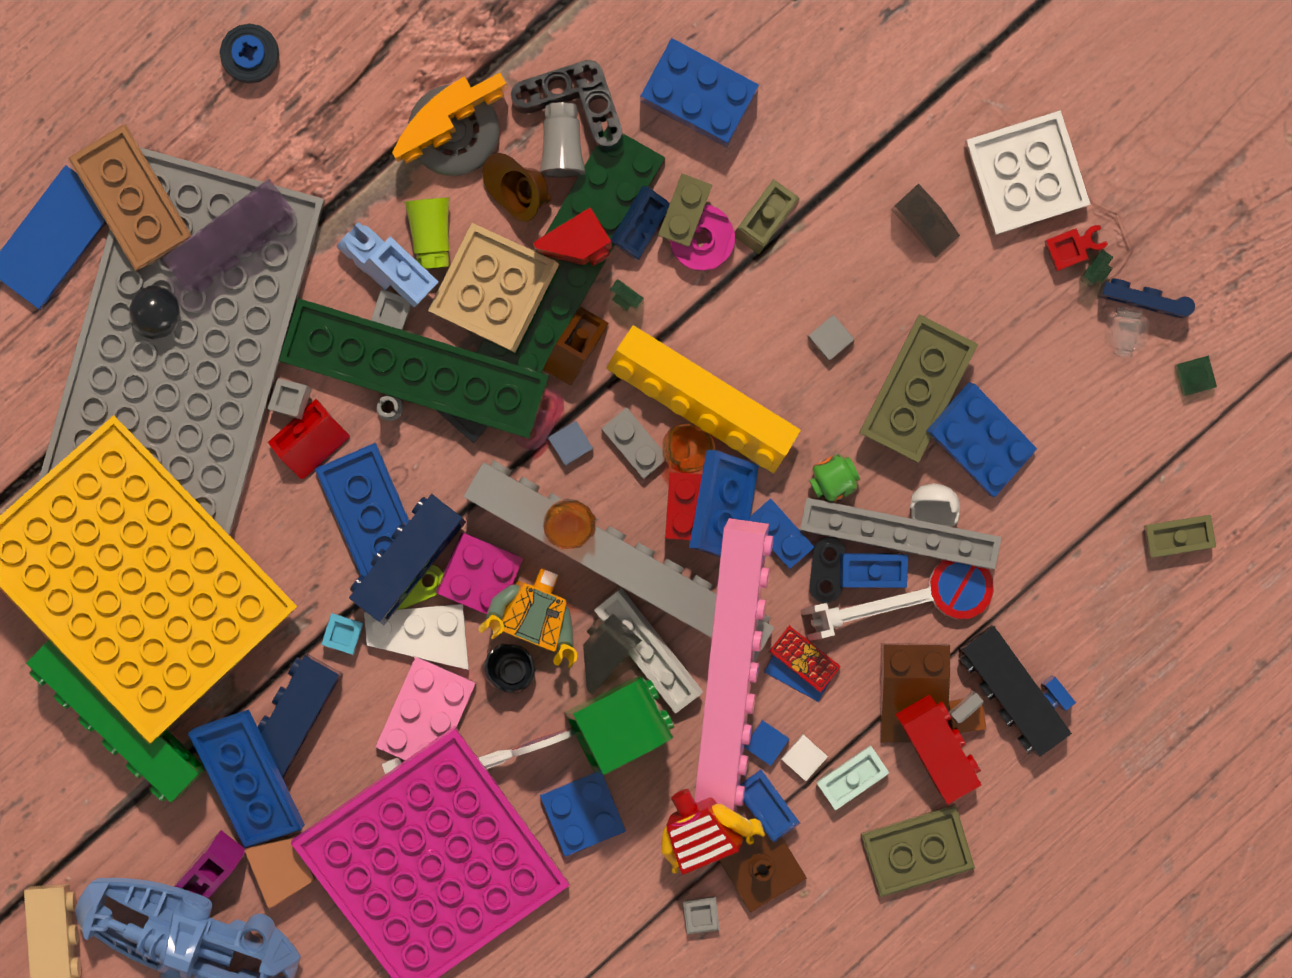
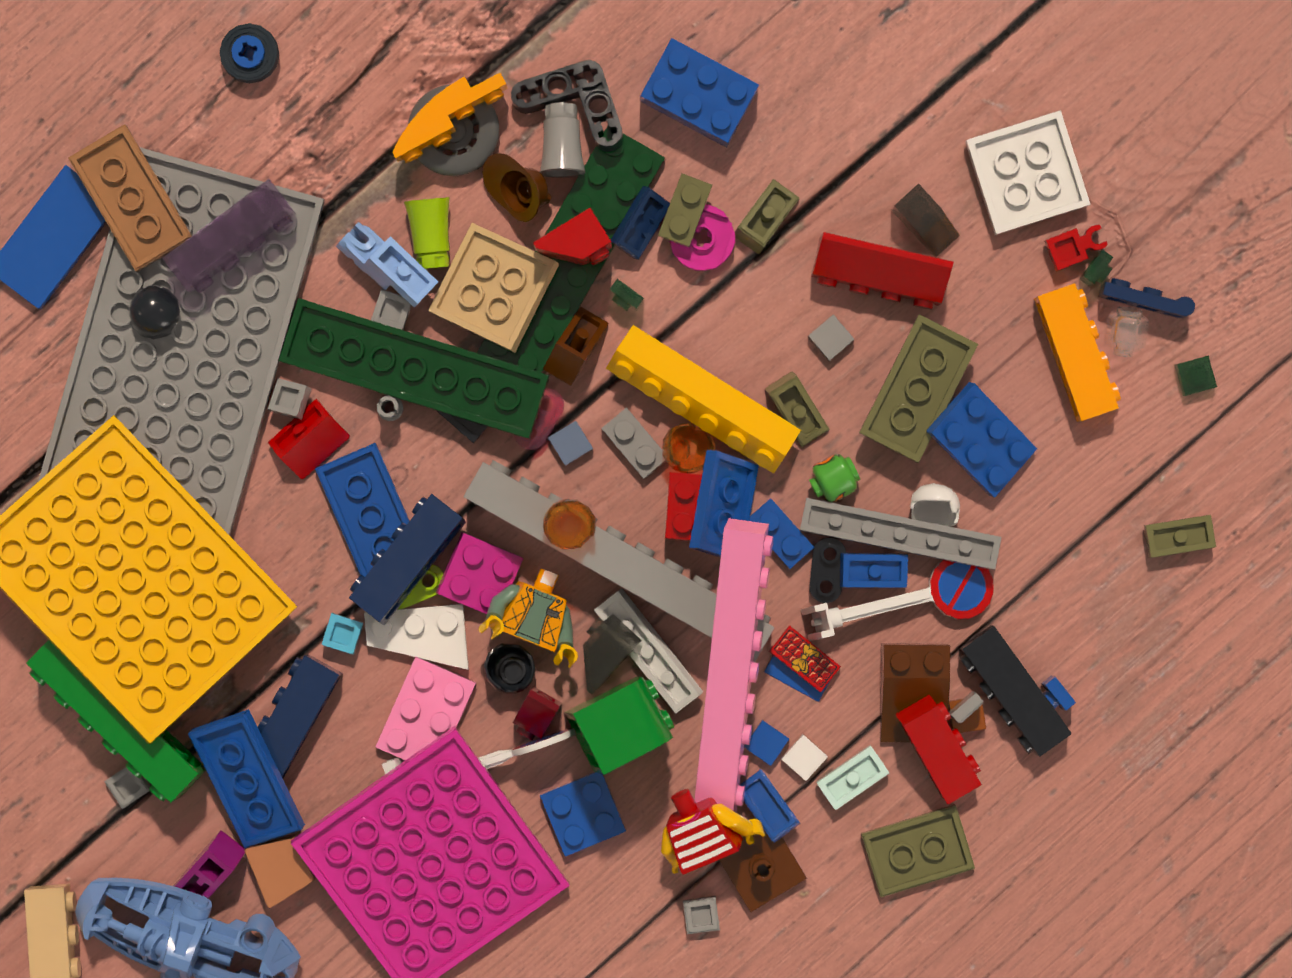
(126, 787): none -> light grey tile
(536, 714): none -> dark red slope
(797, 407): none -> olive slope
(882, 270): none -> red slope
(1077, 353): none -> light orange brick

